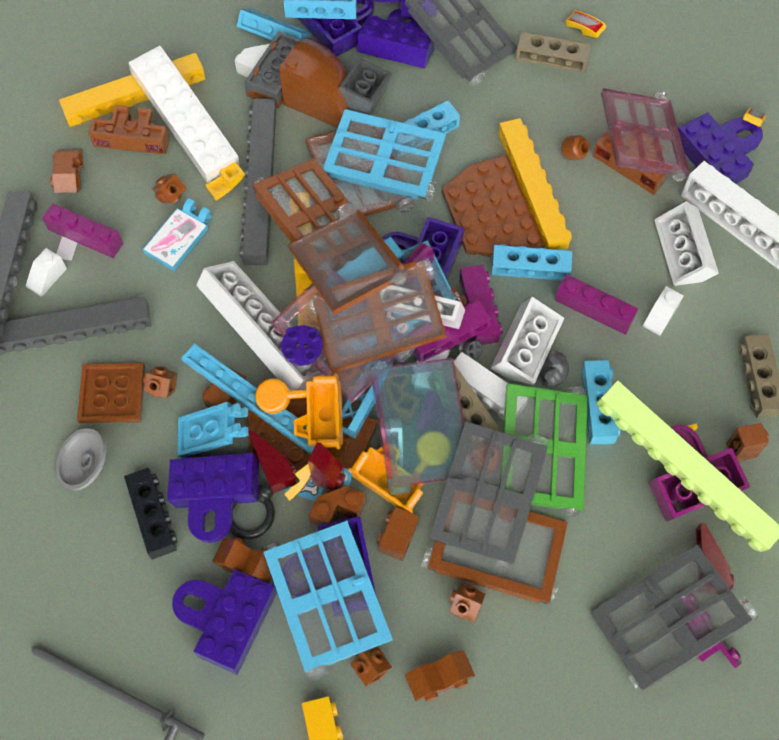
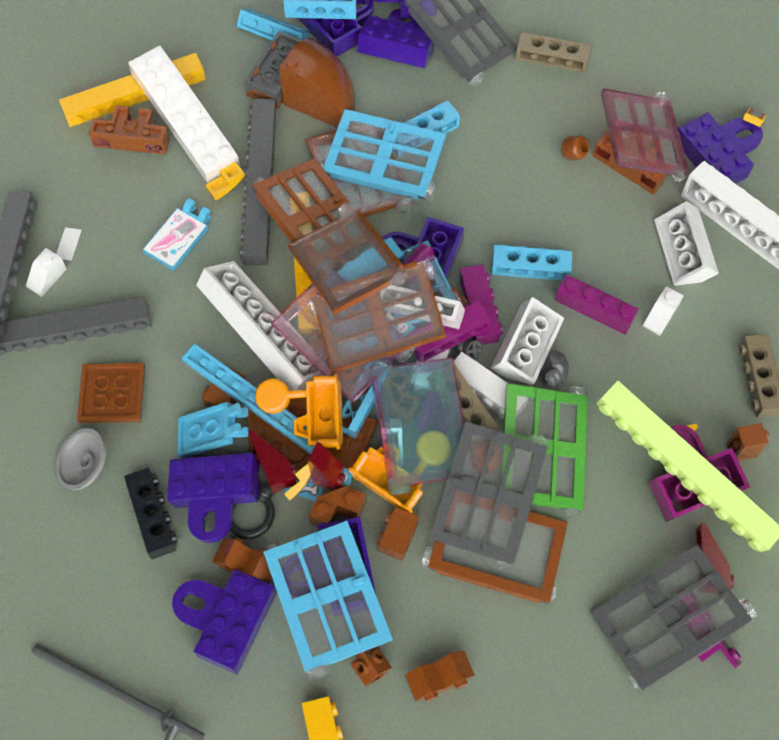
(66, 170): dark orange brick -> none
(82, 230): magenta brick -> none
(160, 382): dark orange brick -> none
(169, 188): dark orange brick -> none
(248, 59): white slope -> none
(301, 335): dark purple plate -> none
(364, 86): dark grey slope -> none
(466, 602): dark orange brick -> none
(491, 208): dark orange plate -> none
(534, 184): yellow brick -> none
(588, 24): slope -> none
(598, 432): medium azure brick -> none

